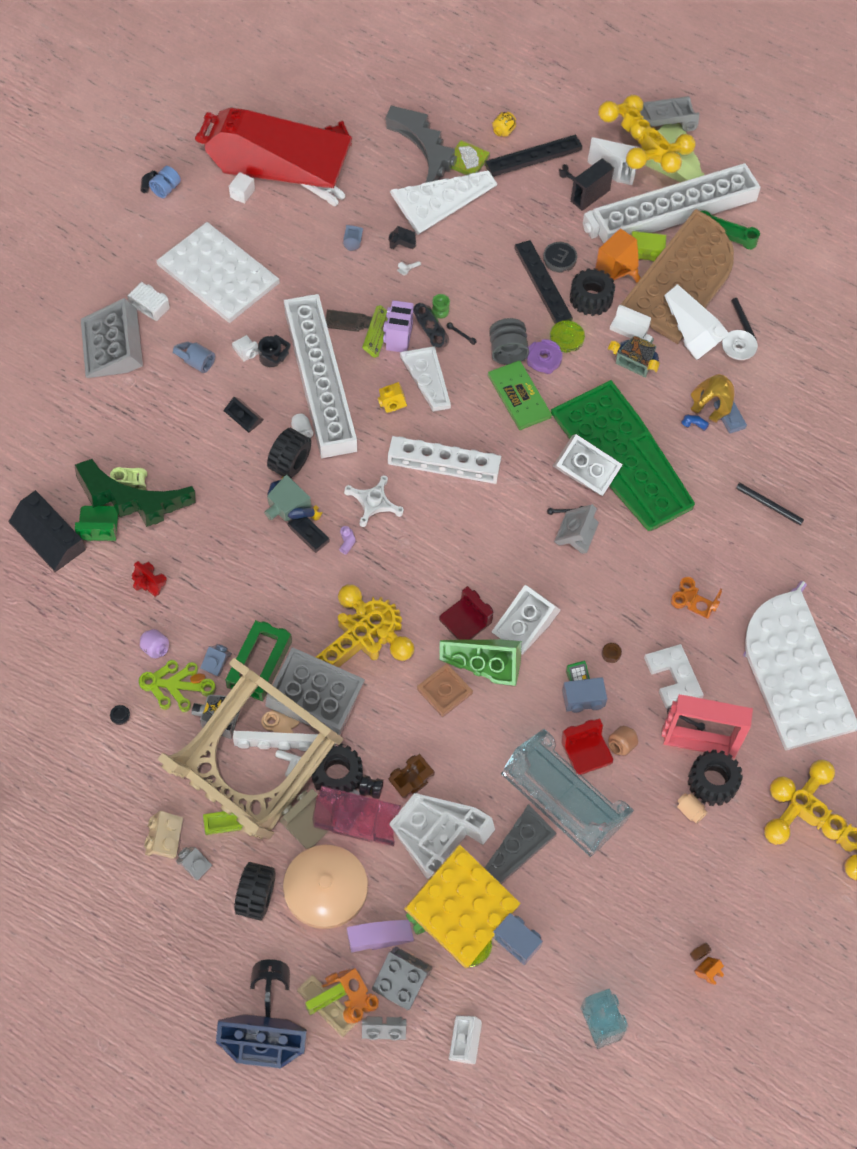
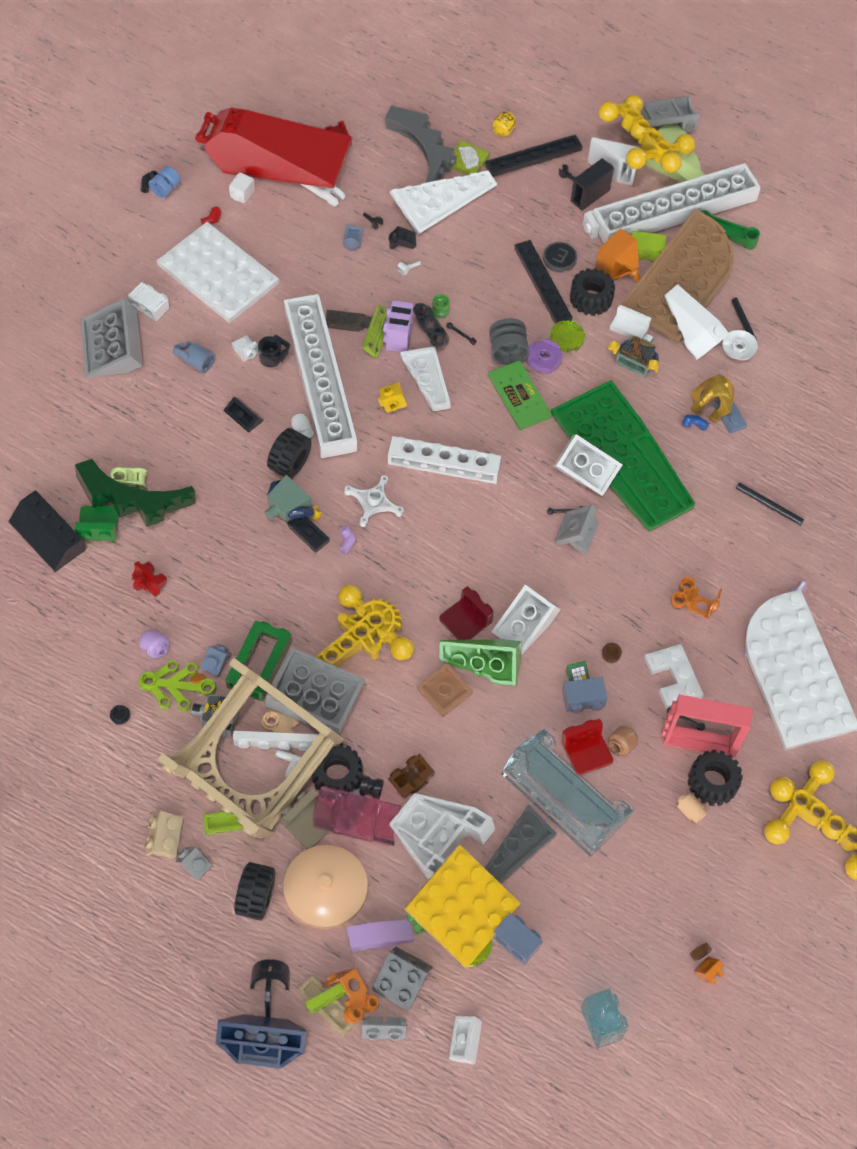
(213, 217): none -> red arm
(374, 220): none -> black hand

